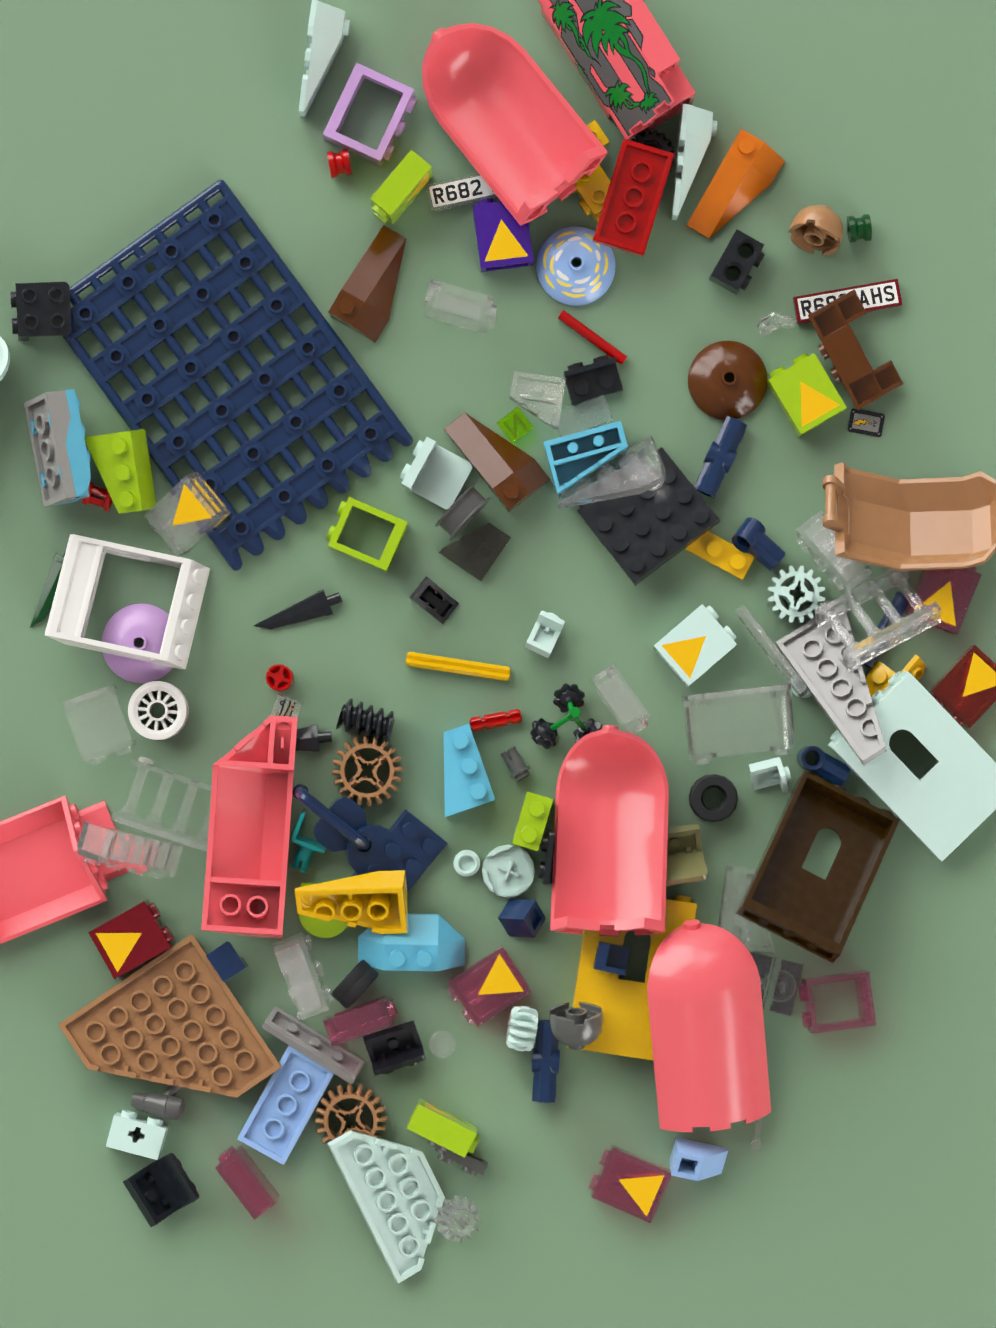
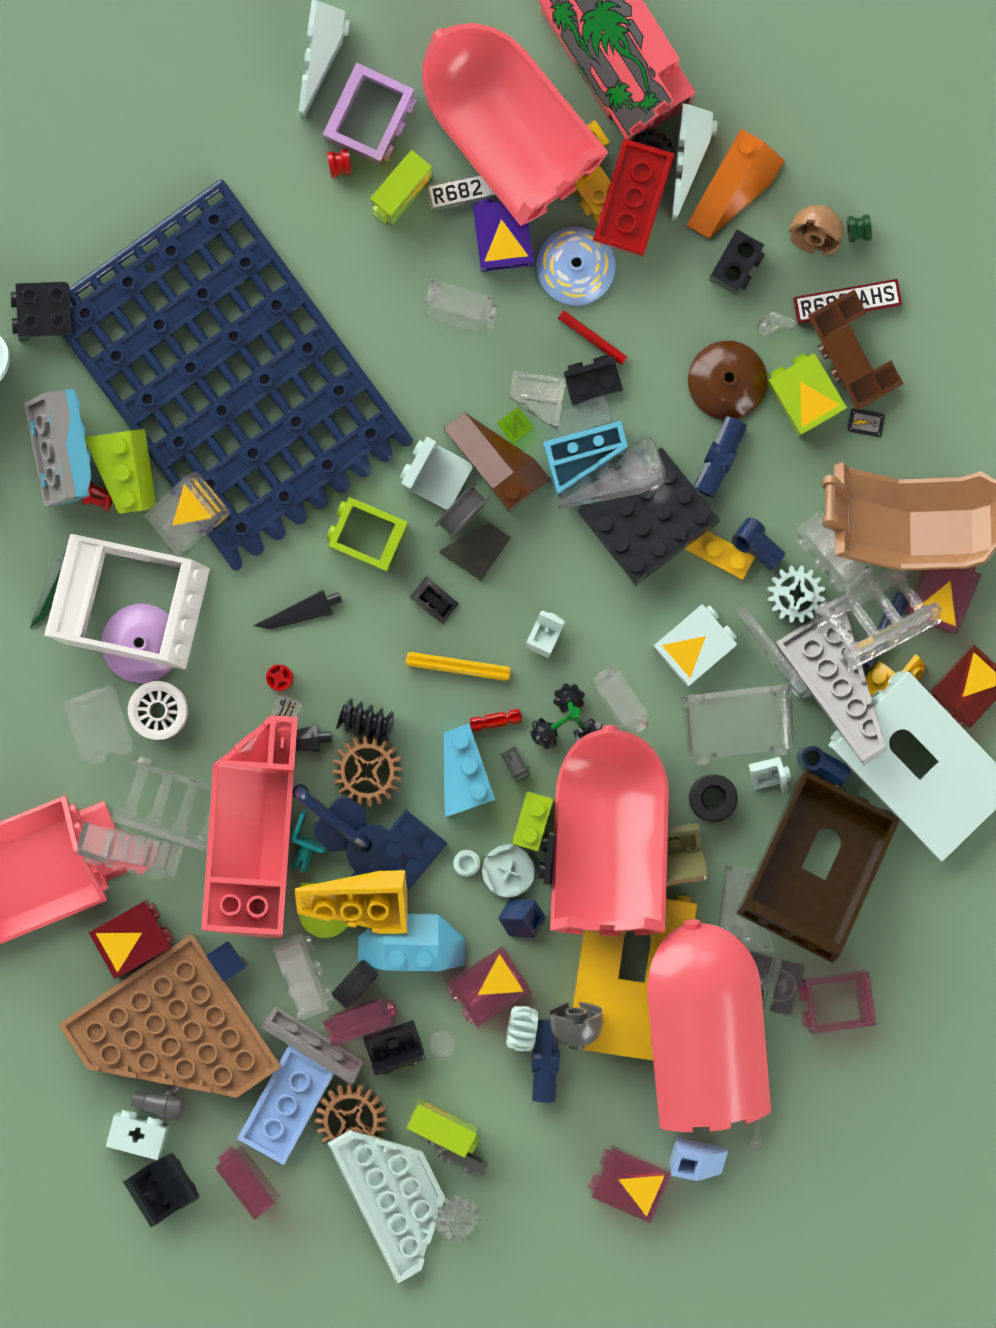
(369, 292): reddish brown wedge -> none
(611, 958): dark blue panel -> none

